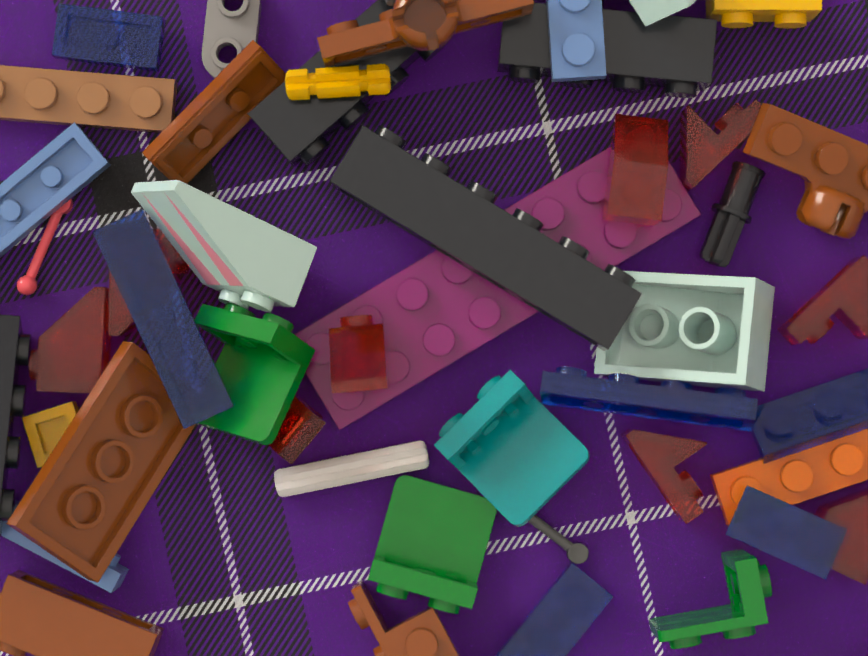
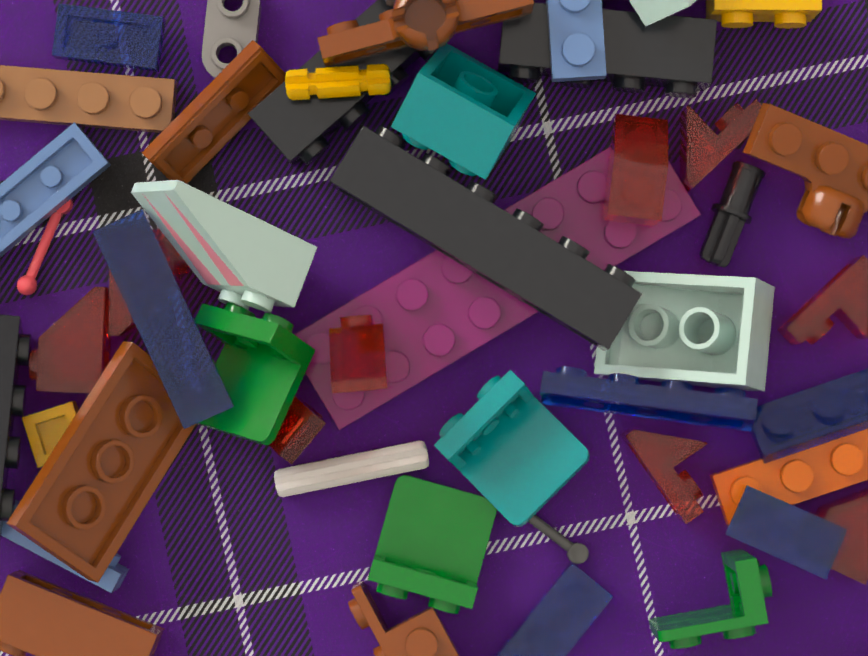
(462, 111): none -> teal brick

